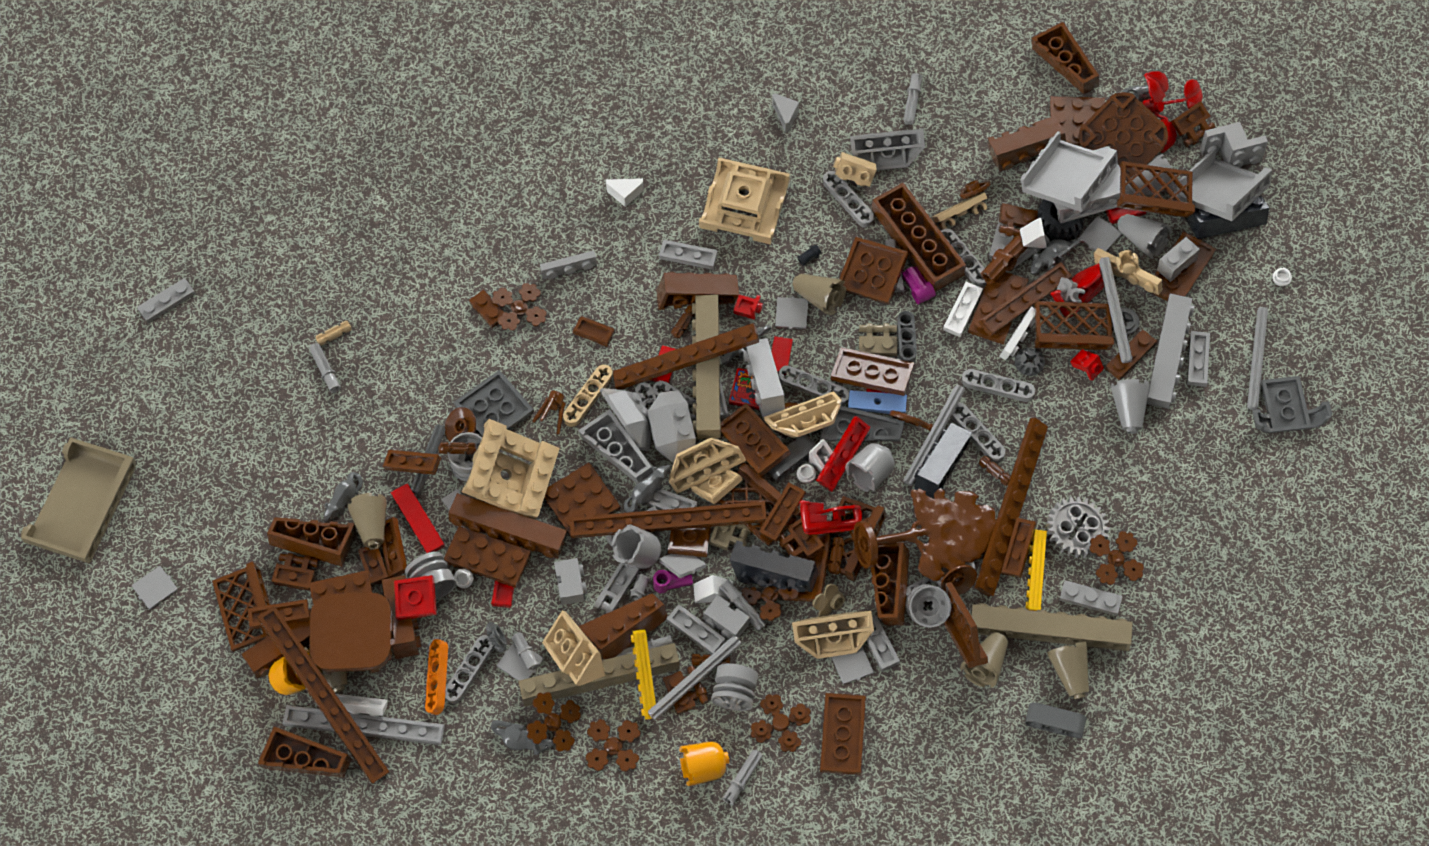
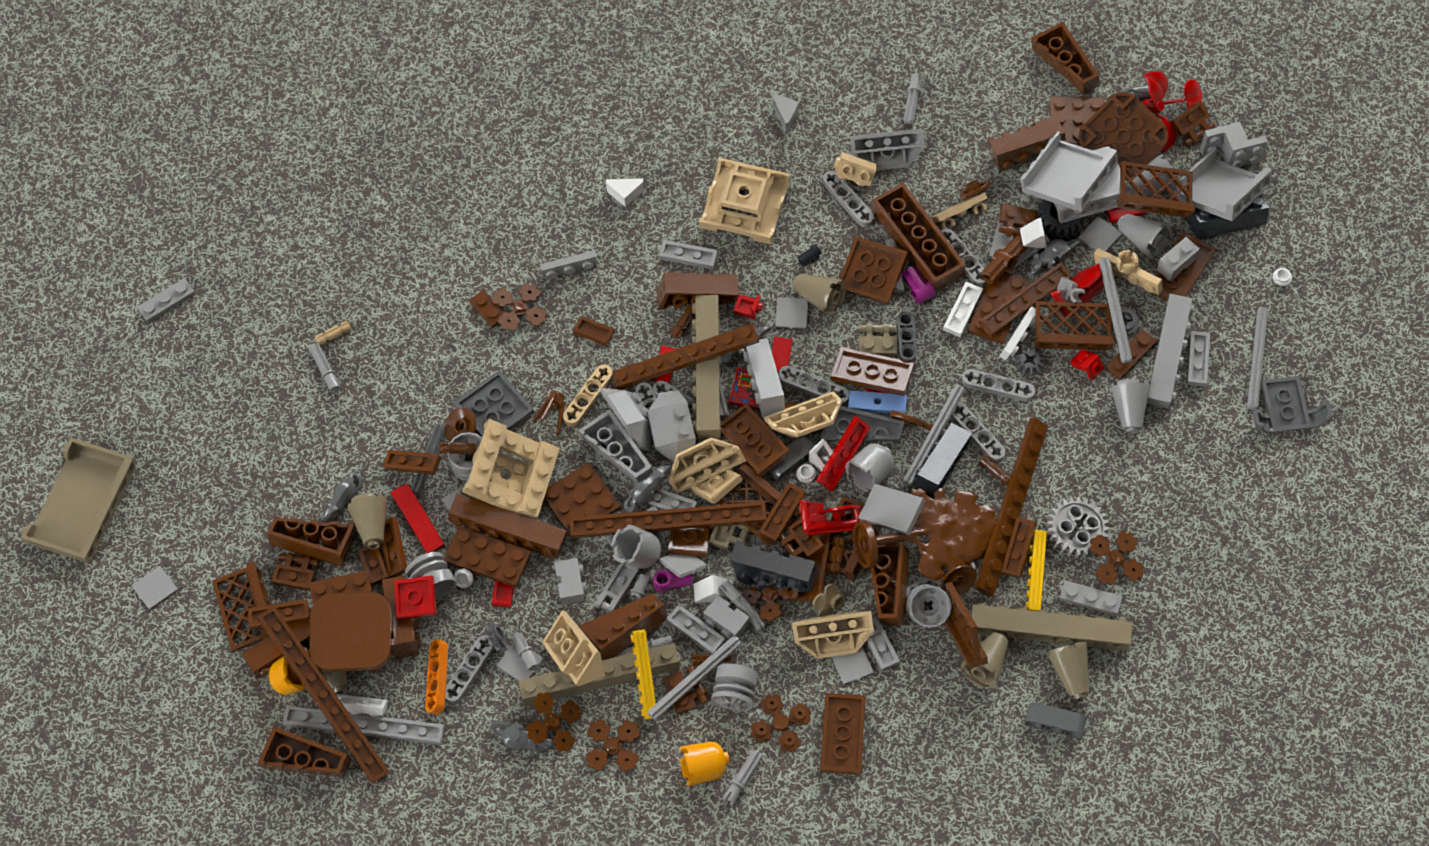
(892, 509): none -> light grey tile

